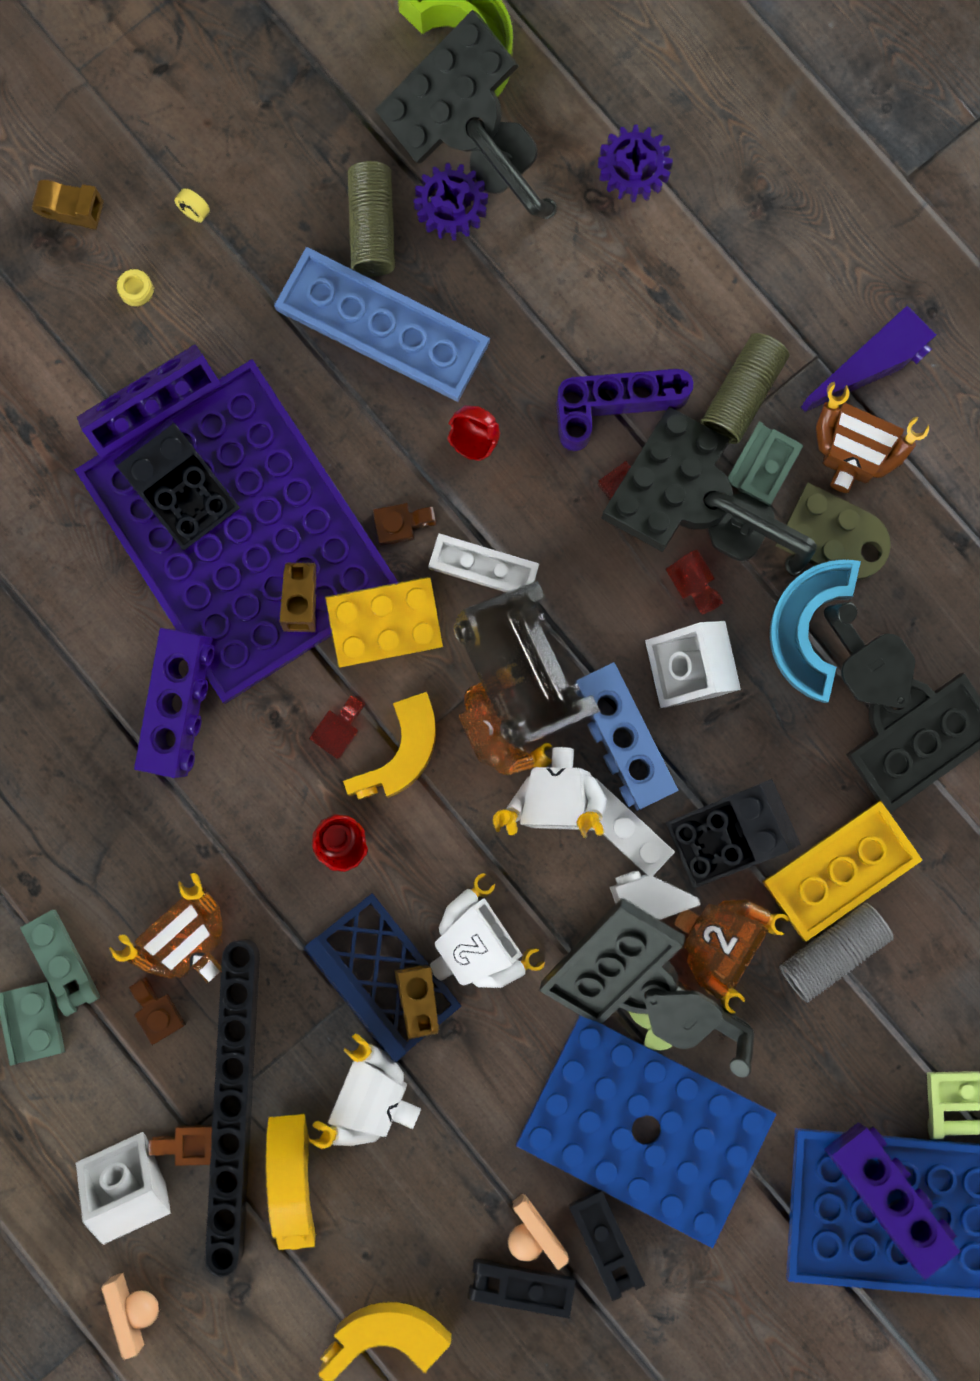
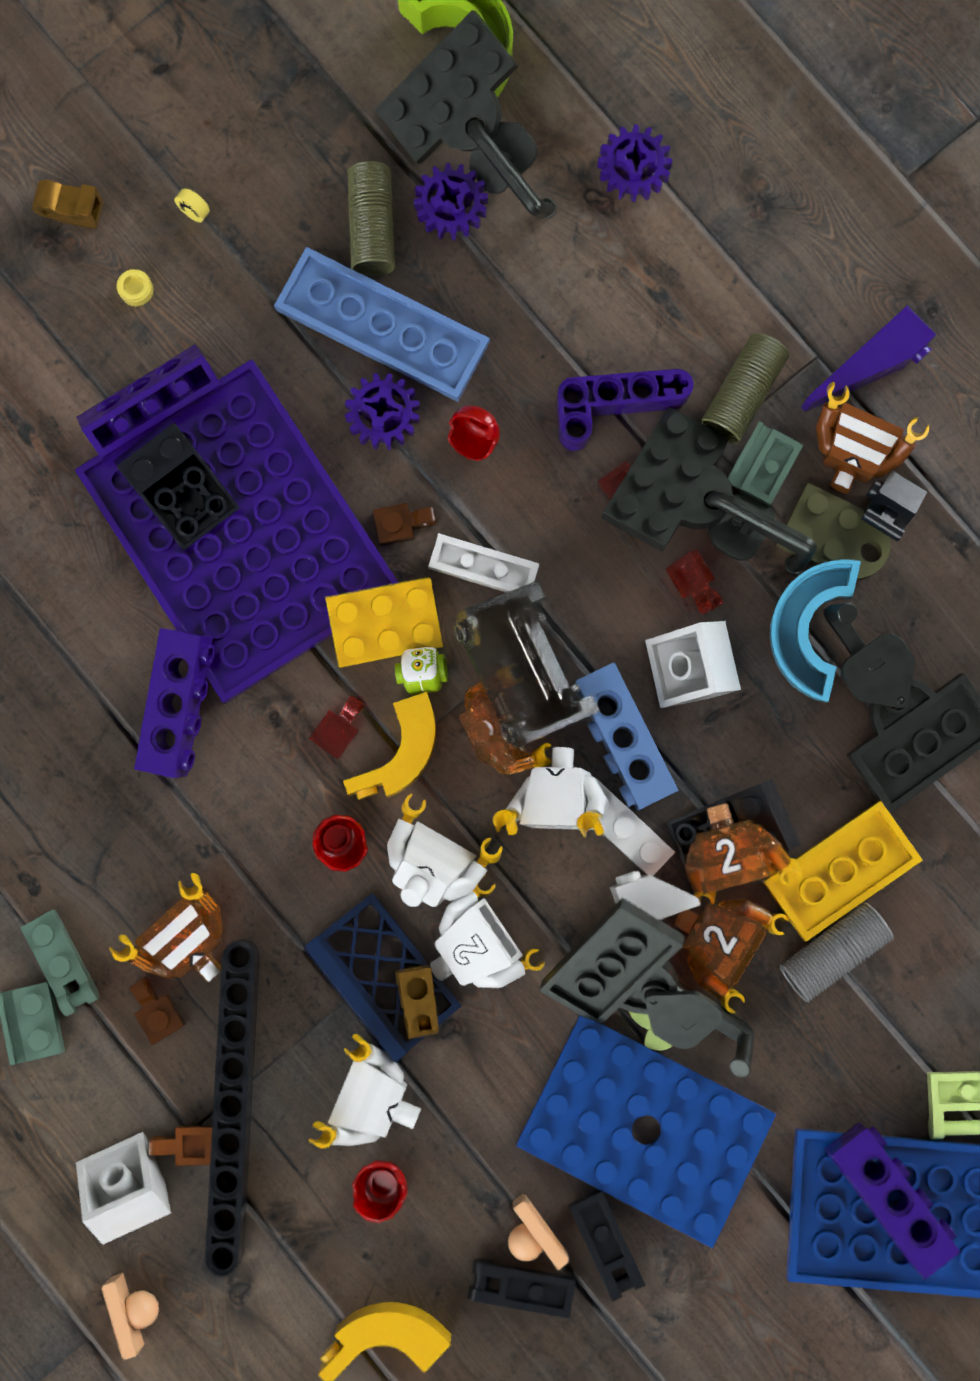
(288, 1182): yellow arch -> none
(298, 598): pearl gold leg -> none
(379, 1191): none -> red hair
(394, 416): none -> dark purple gear
(422, 670): none -> head
(431, 865): none -> white torso
(734, 855): none -> clear orange torso
(892, 504): none -> black brick

